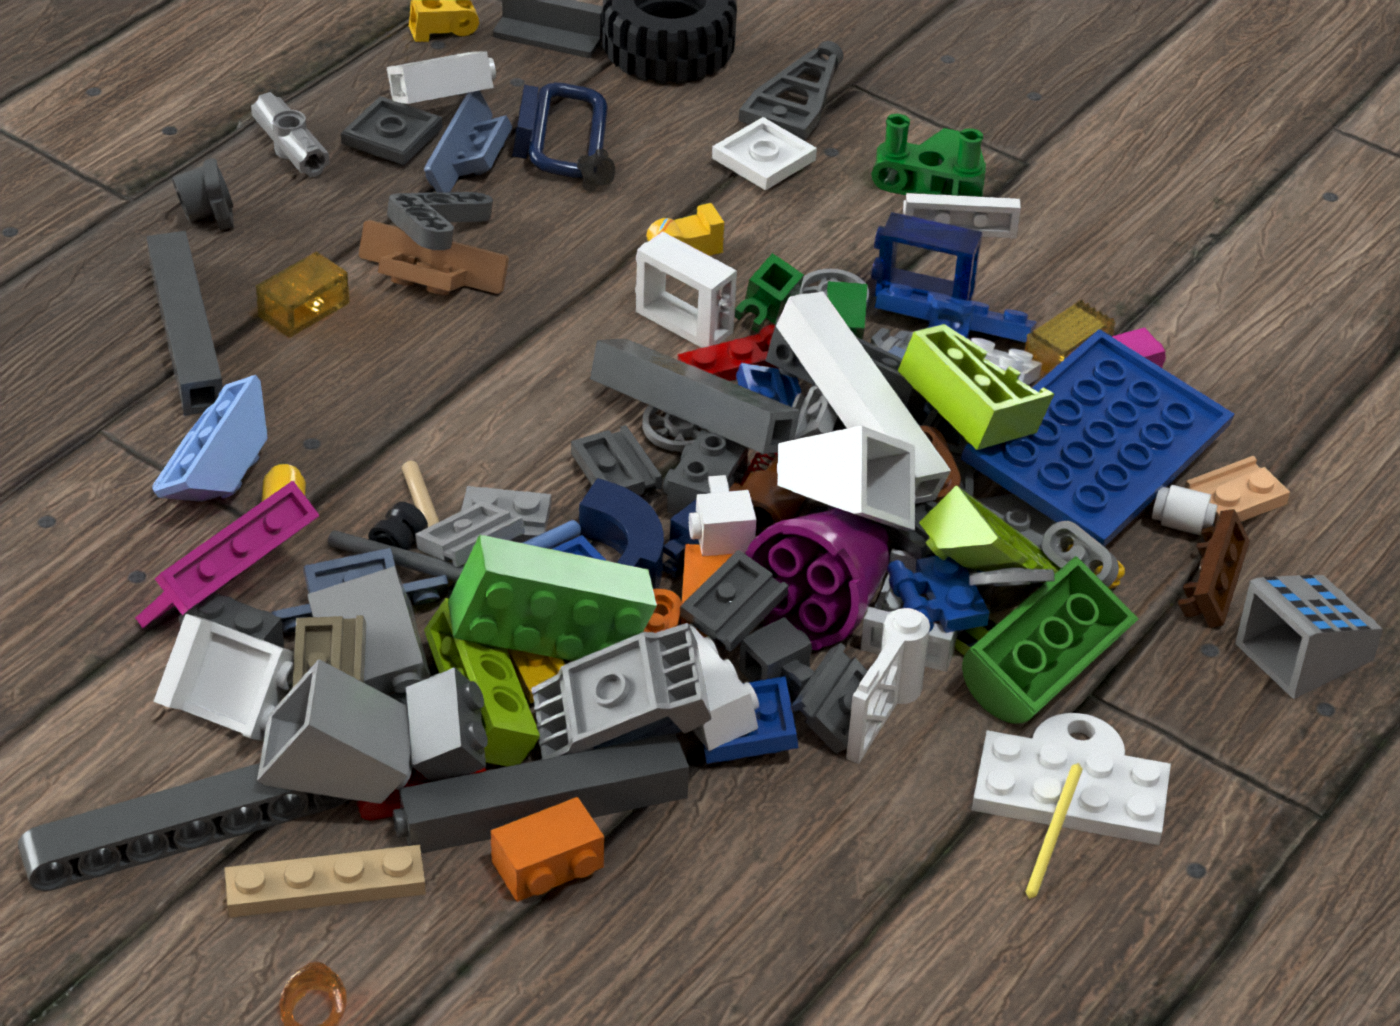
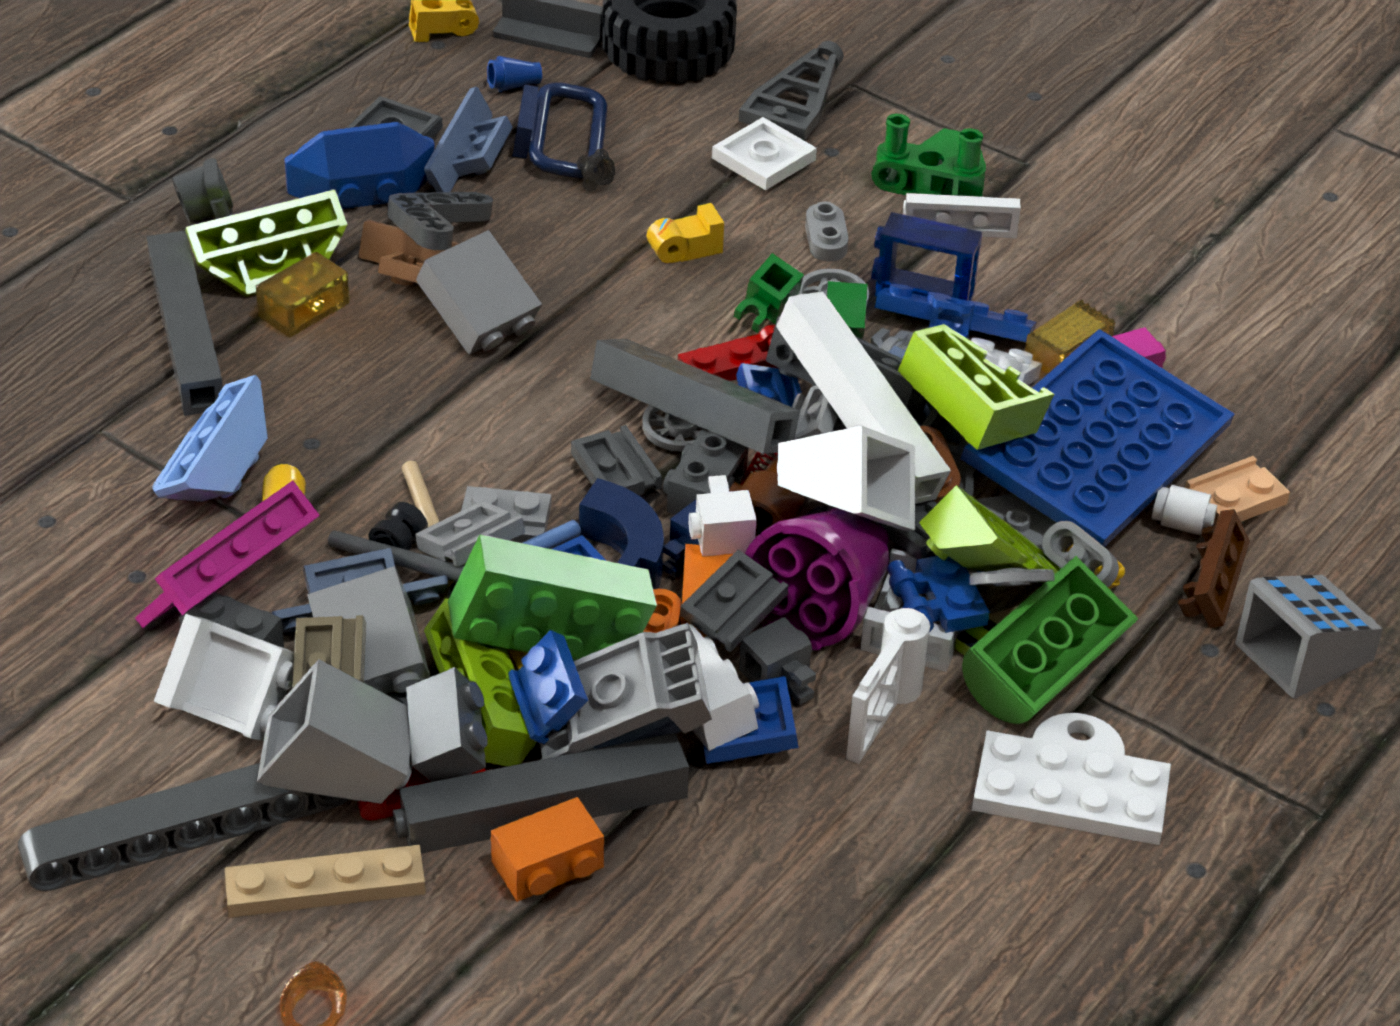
(267, 240): none -> lime wedge
(290, 134): light grey piece -> none
(360, 164): none -> blue wedge
(441, 77): white window -> none
(479, 293): none -> light grey brick
(512, 73): none -> blue cone
(547, 686): none -> blue plate
(713, 279): white window -> none
(826, 231): none -> light grey plate
(828, 697): dark grey plate -> none
(1053, 831): light yellow axle -> none

